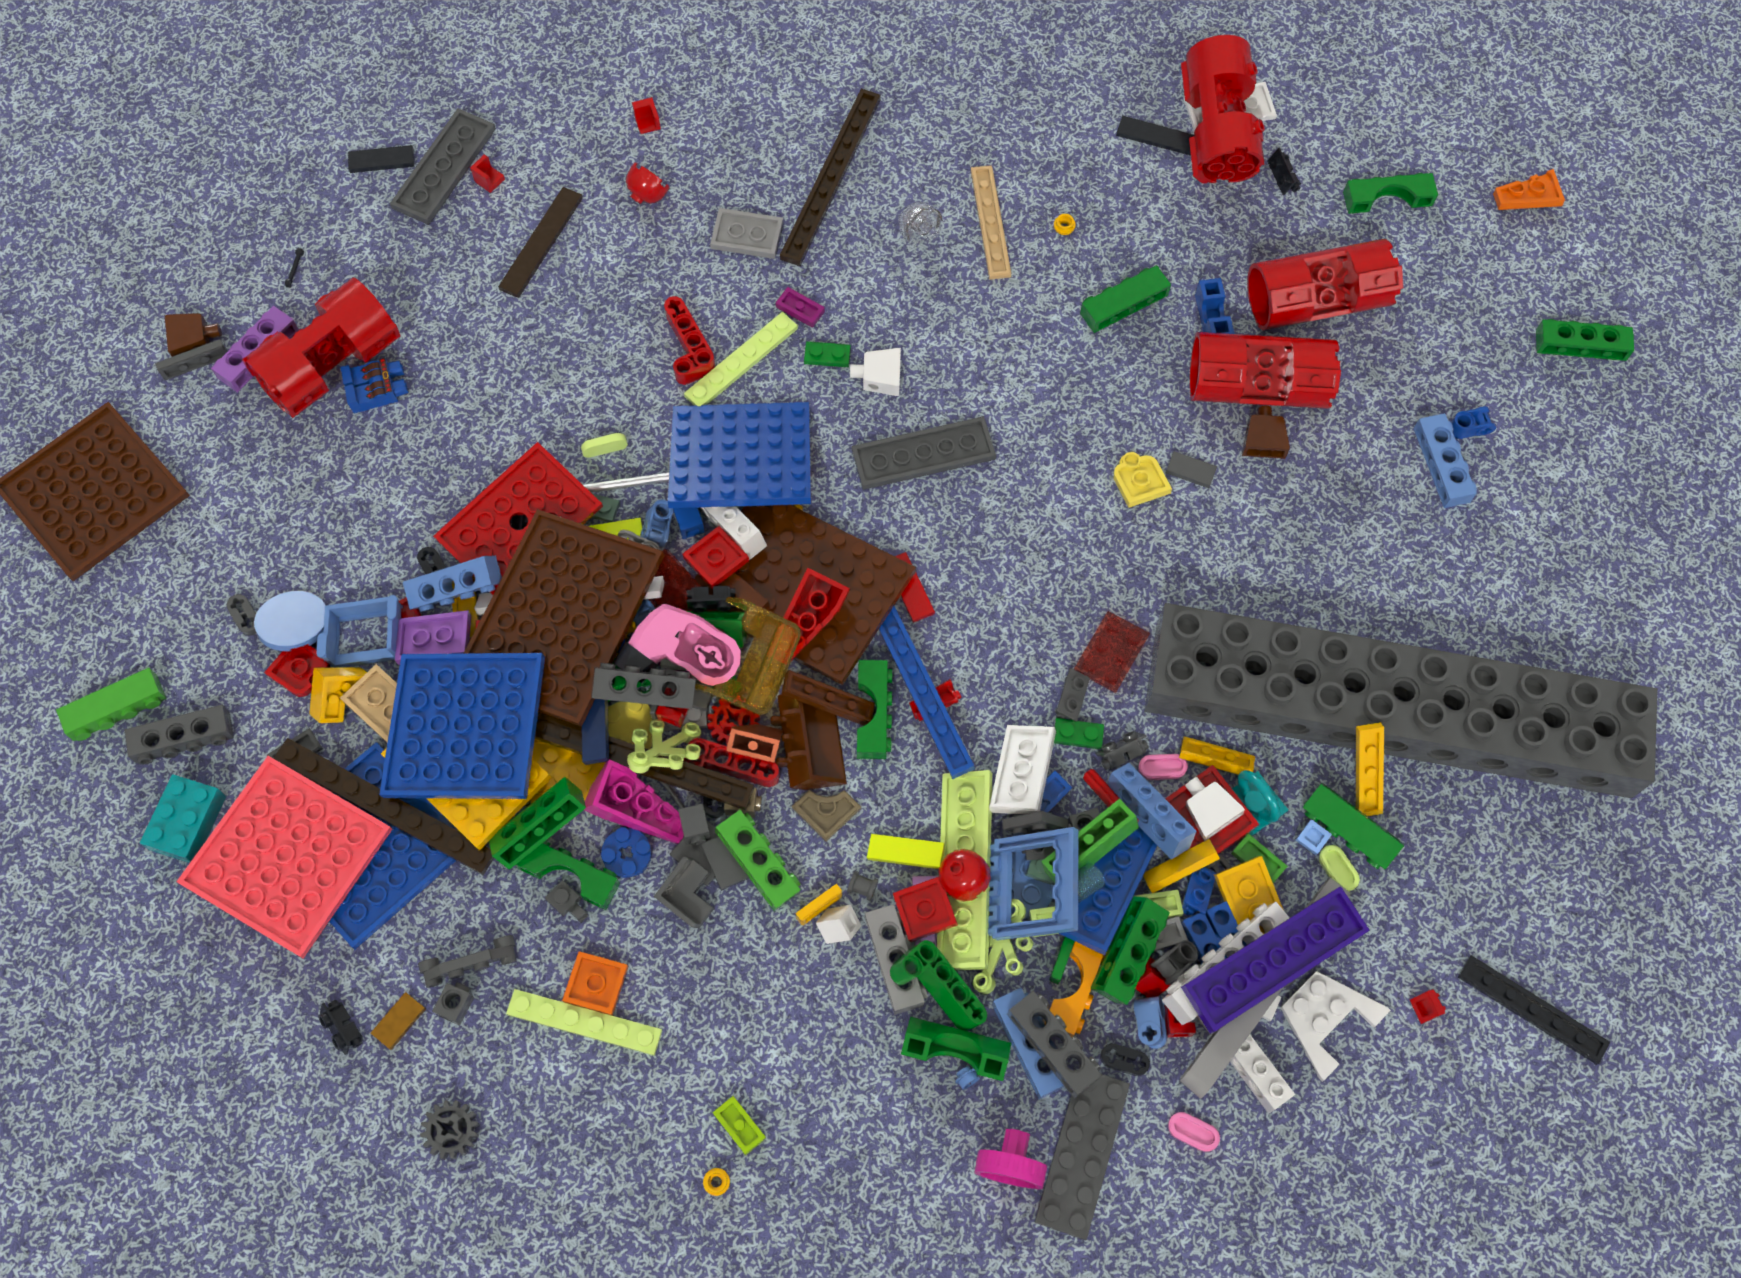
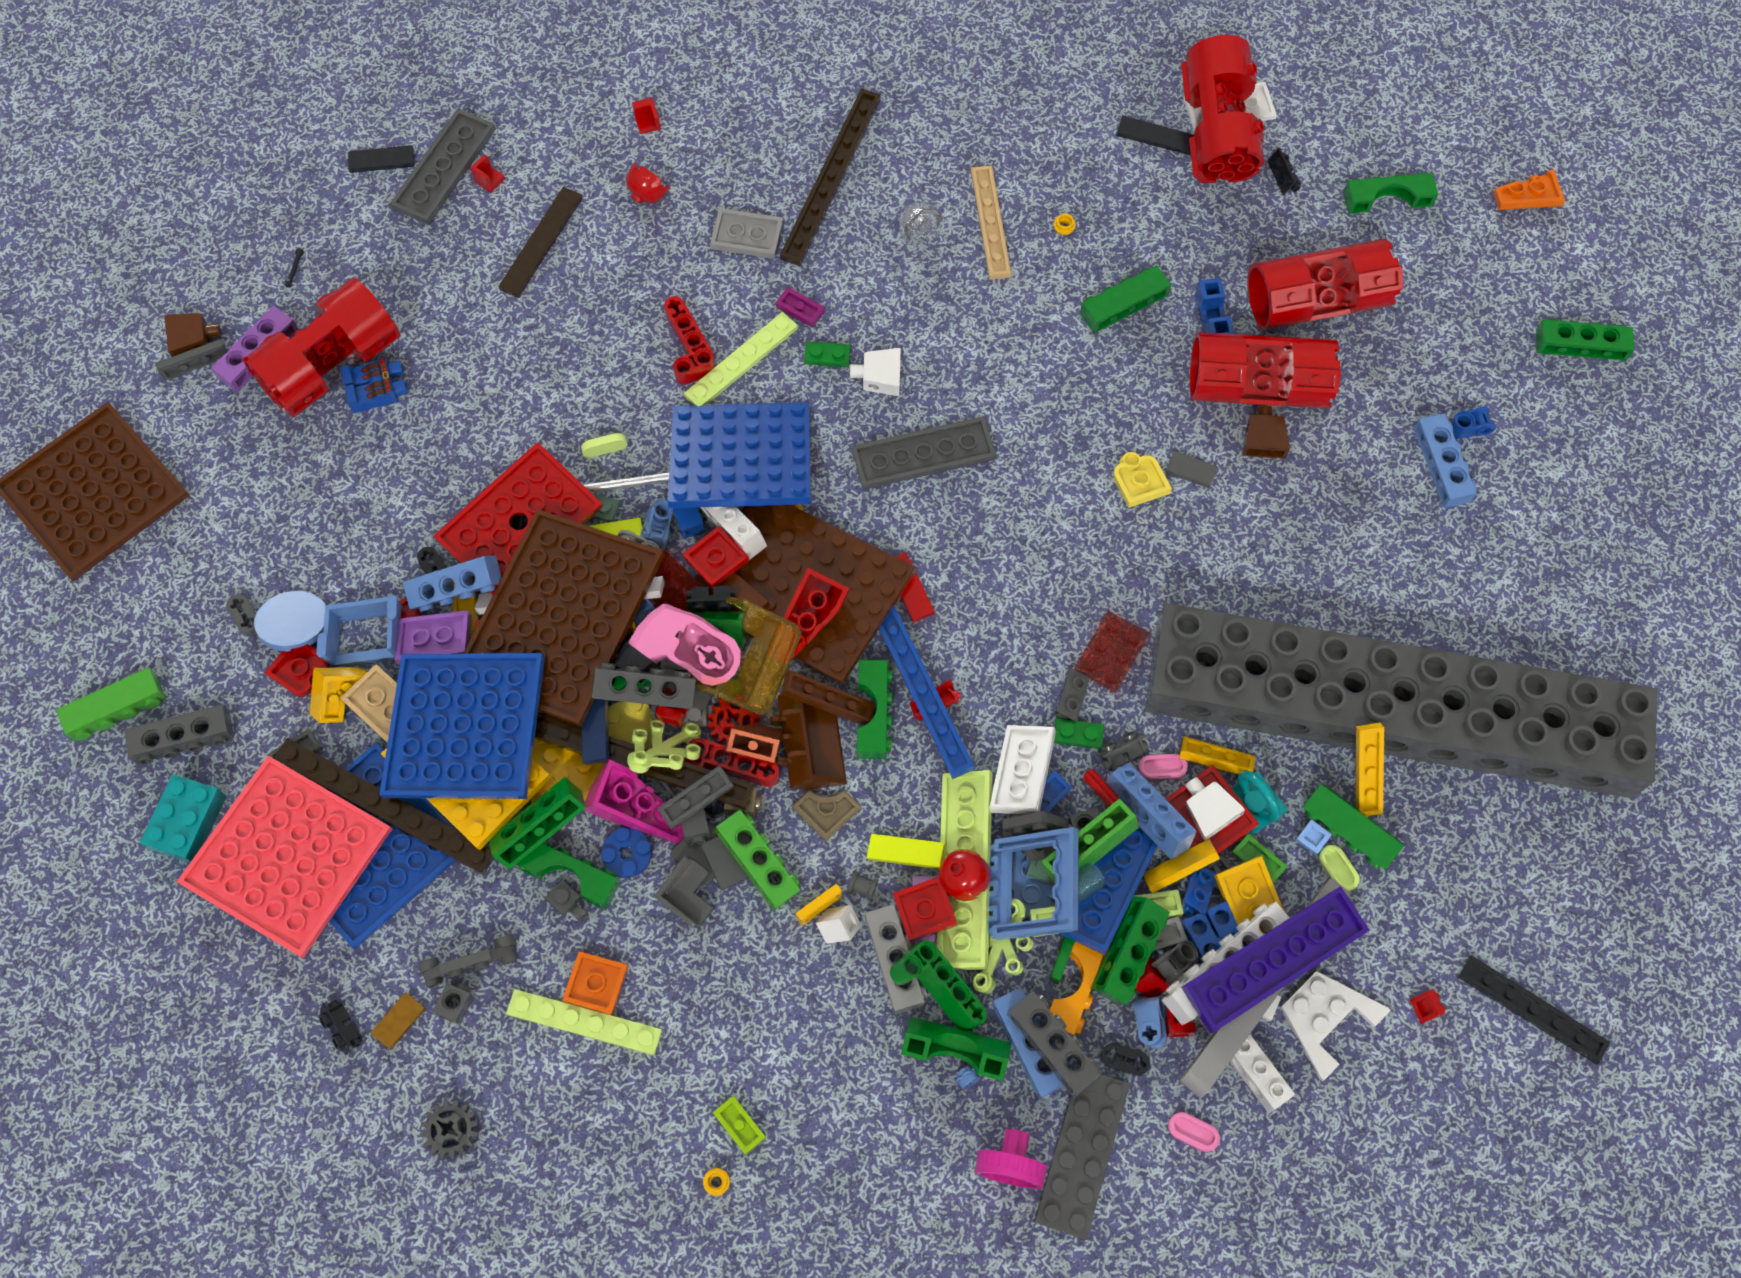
(695, 797): none -> dark grey tile

